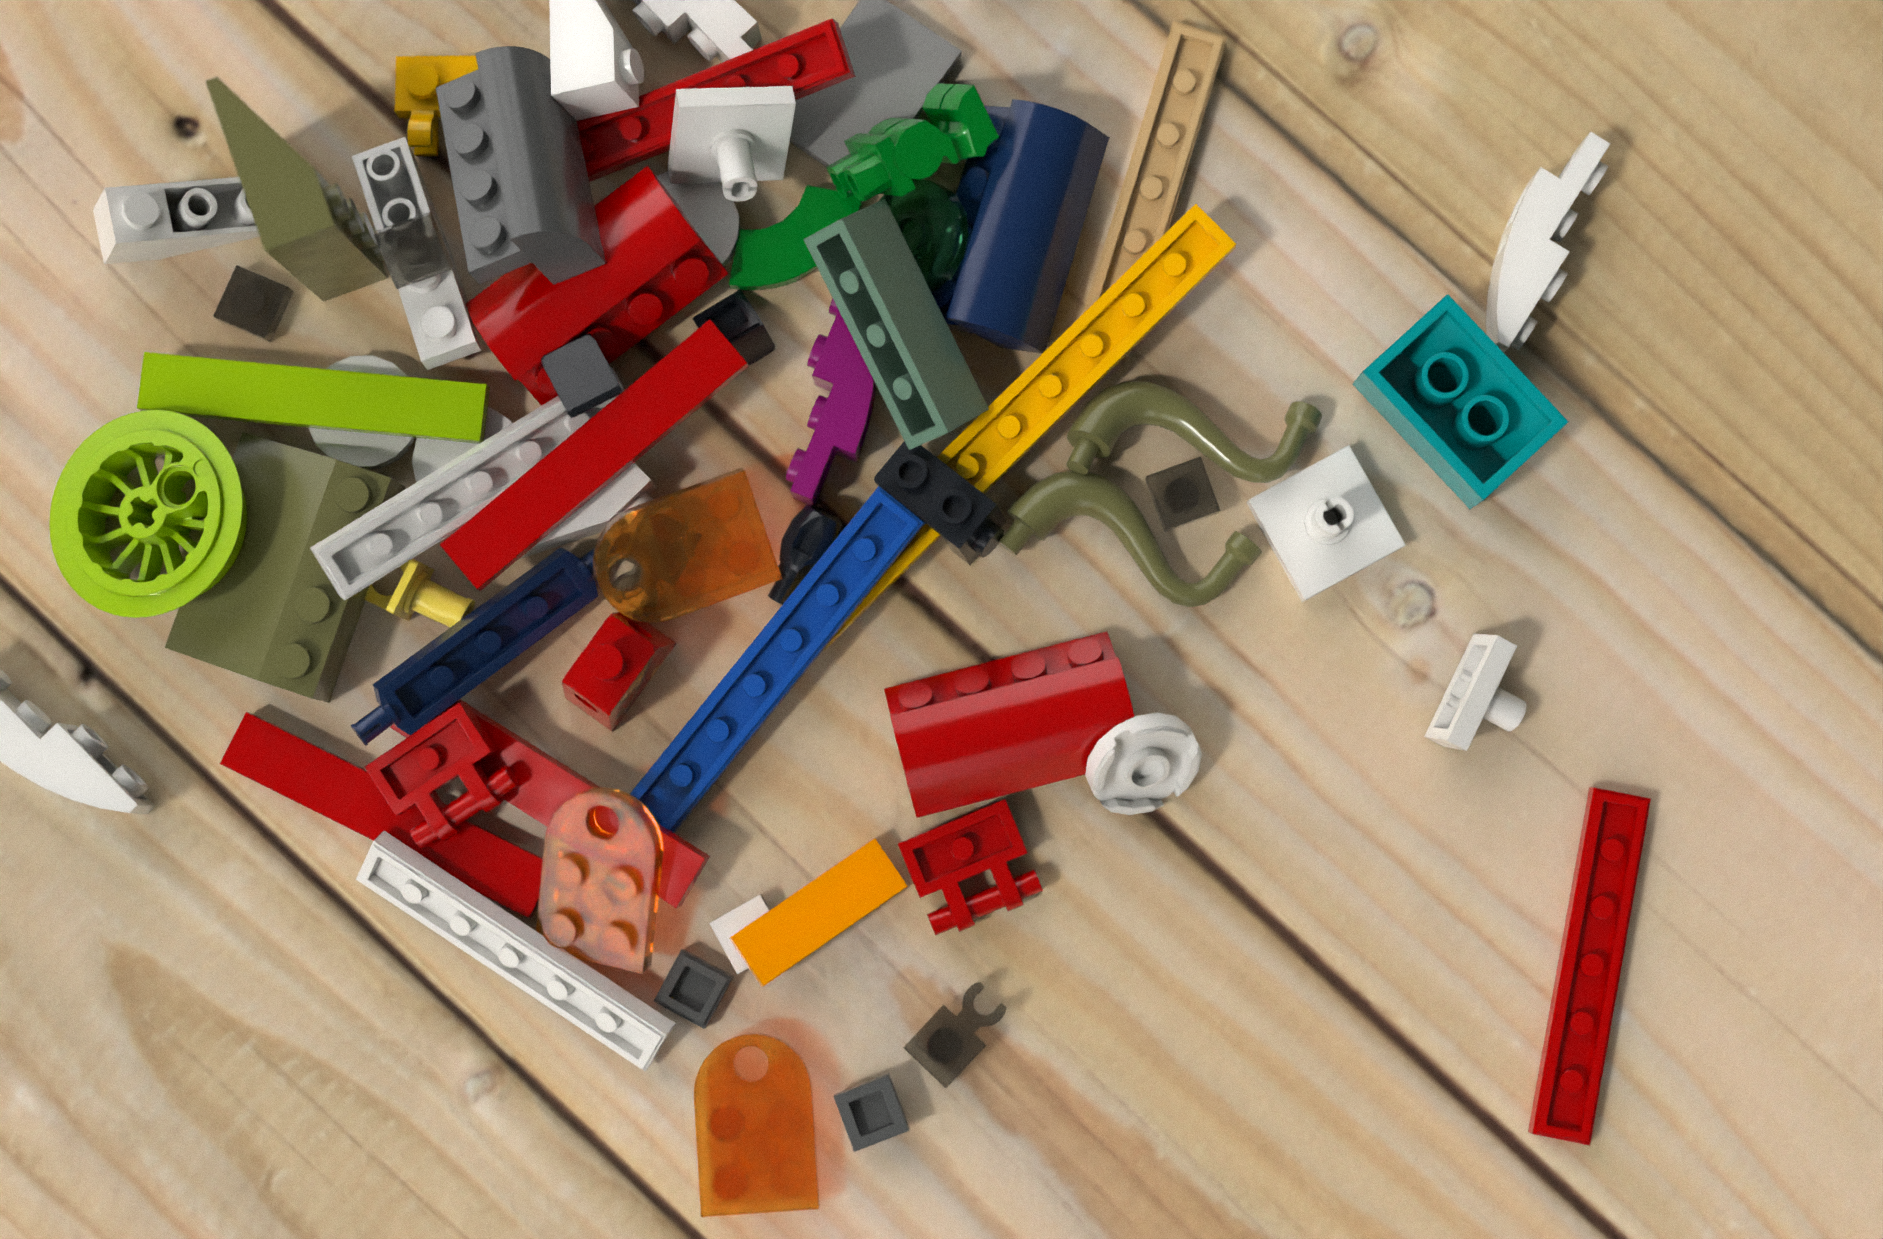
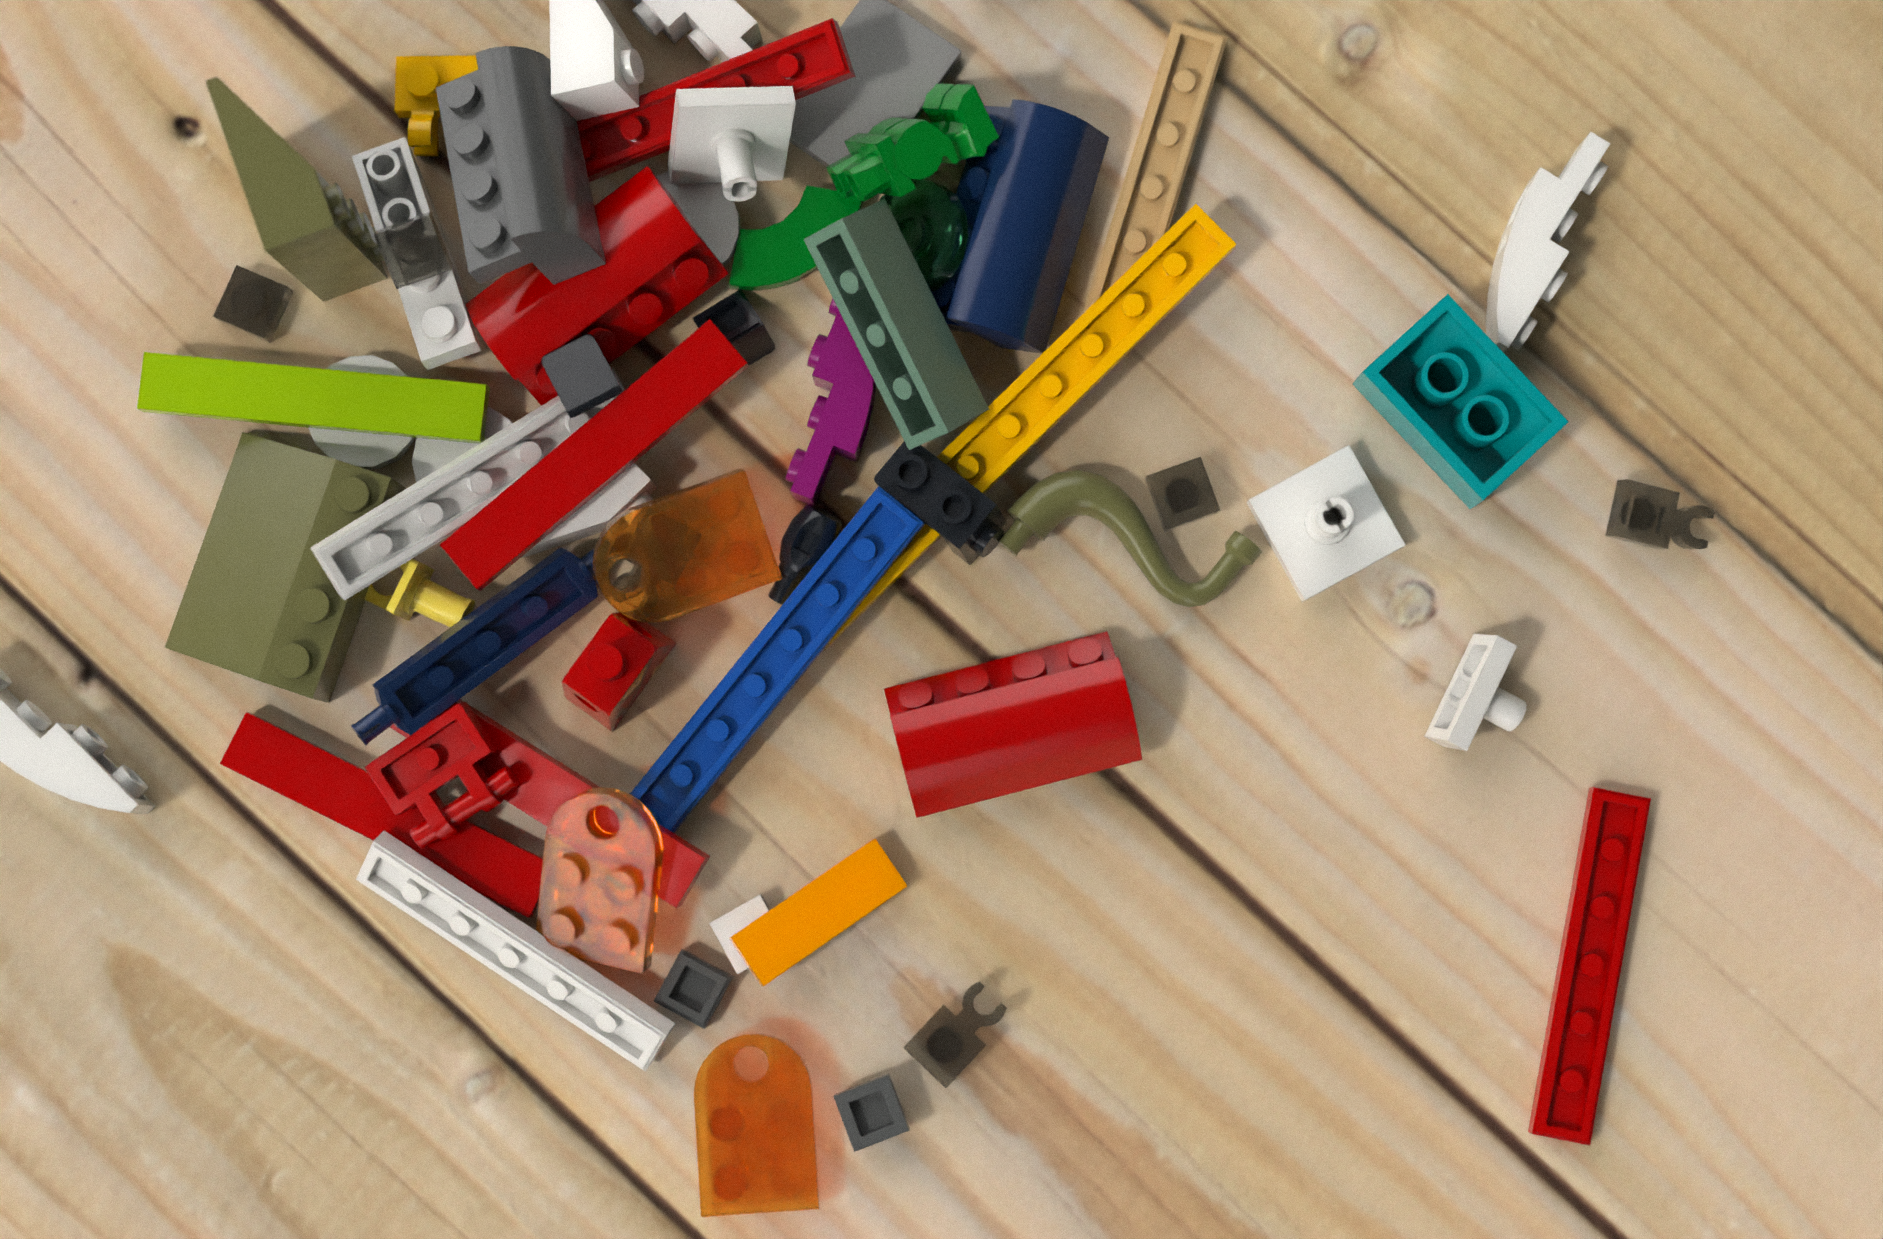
(150, 516): lime piece -> none
(171, 219): white slope -> none
(961, 851): red plate -> none
(1143, 763): white tile -> none
(1148, 403): olive animal -> none
(1651, 516): none -> clear smoke plate

